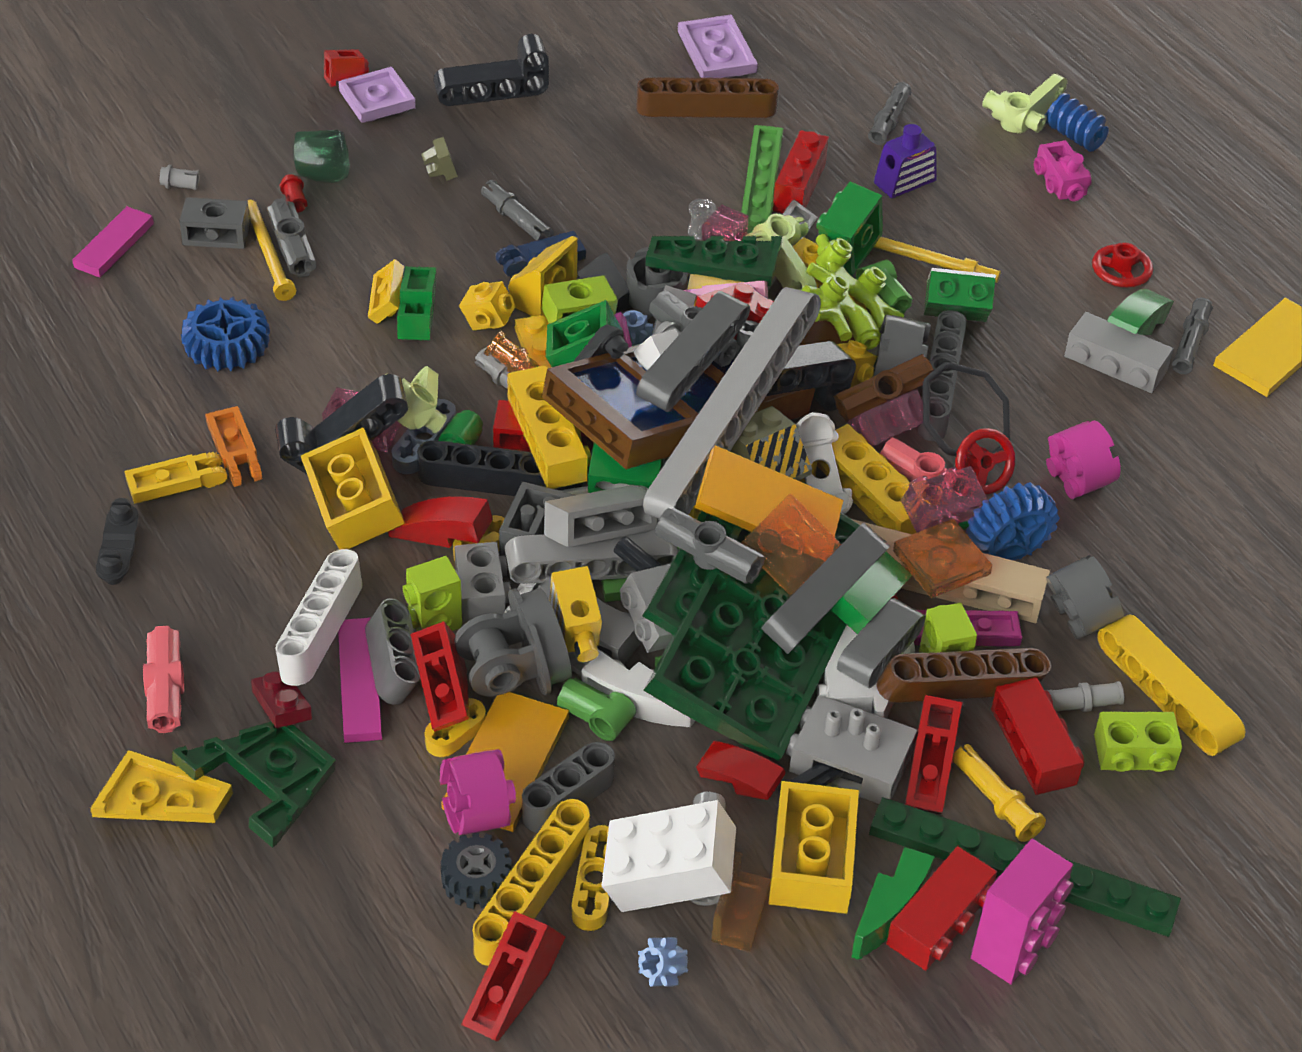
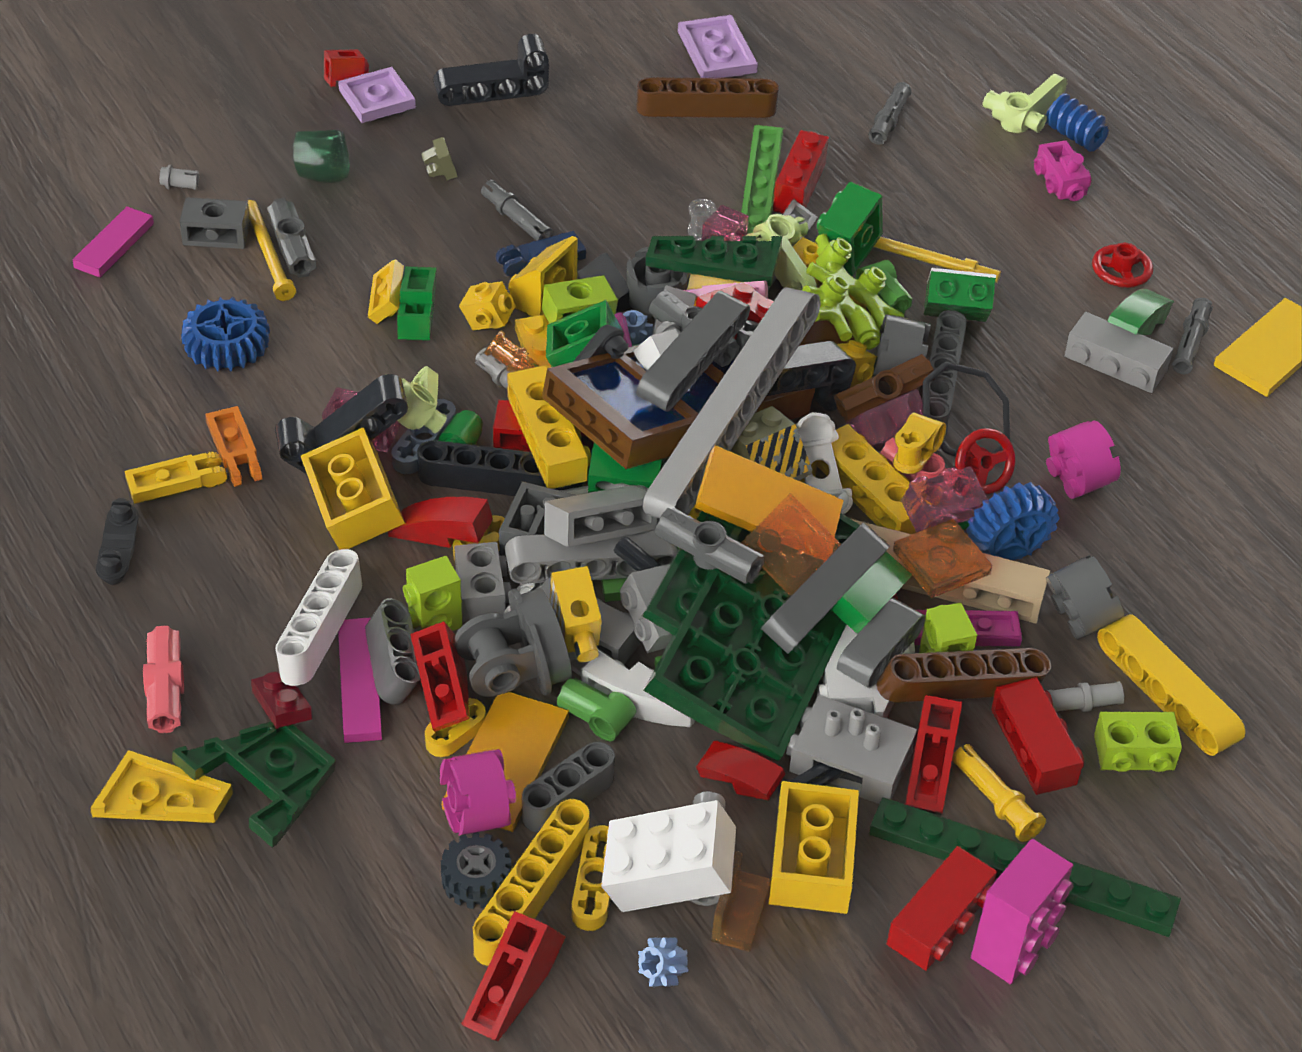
(292, 188): red pin -> none
(889, 898): green slope -> none
(906, 163): dark purple torso -> none
(917, 442): none -> yellow piece

